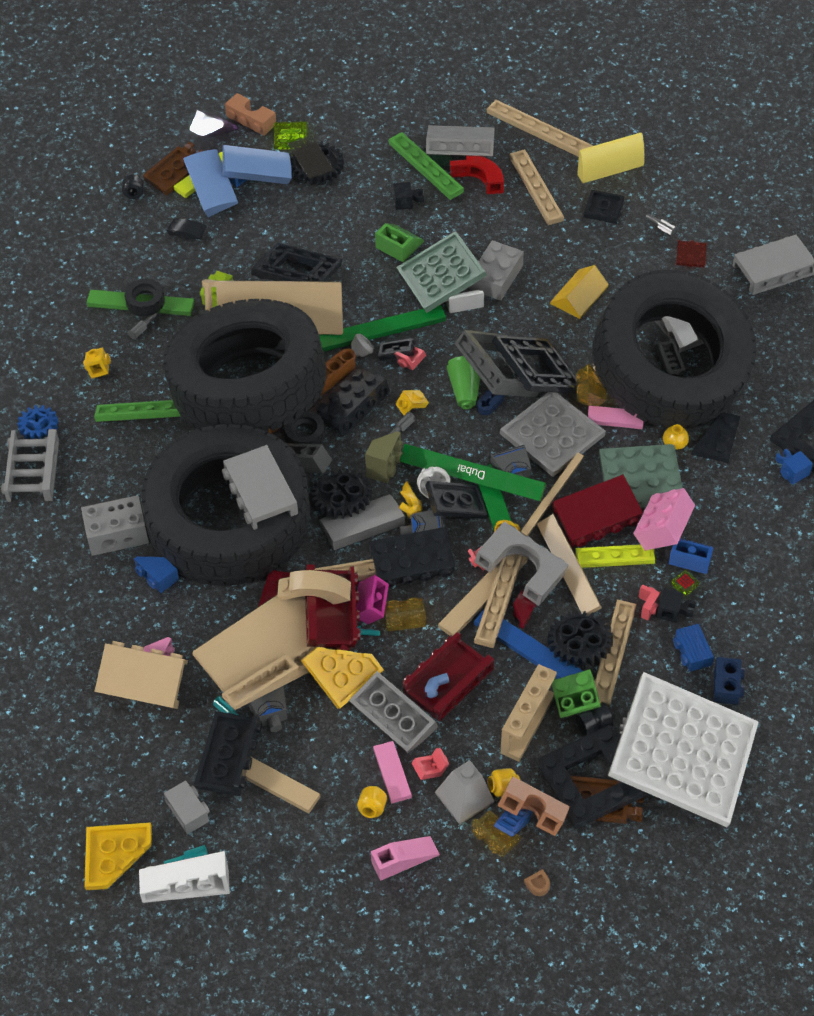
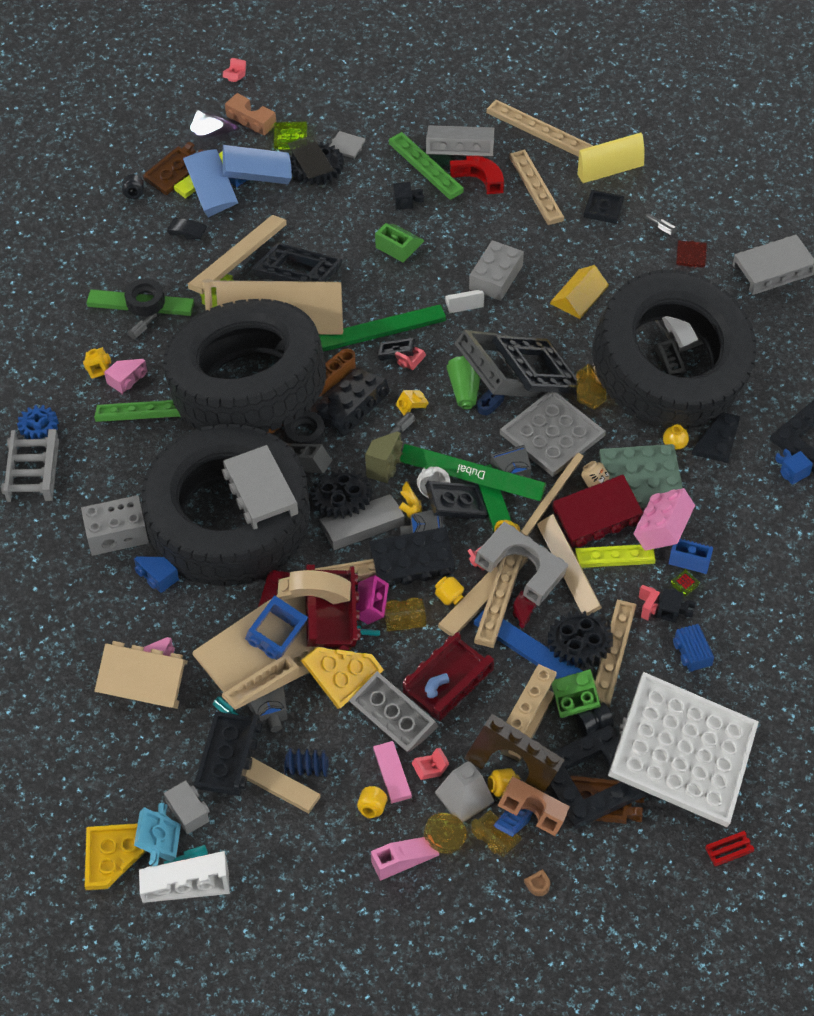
(125, 374): none -> bright pink slope
(157, 834): none -> medium azure plate
(236, 70): none -> coral bracket
(238, 252): none -> tan tile
(287, 614): none -> blue window
(306, 762): none -> dark blue piece
(348, 144): none -> light grey piece
(361, 345): light grey cone -> none
(441, 271): sand green plate -> none
(445, 832): none -> clear yellow tile
(449, 590): none -> yellow head
(501, 736): none -> dark brown arch
(594, 473): none -> tan head
(614, 417): bright pink tile -> none
(725, 680): dark blue brick -> none
(728, 840): none -> red tile

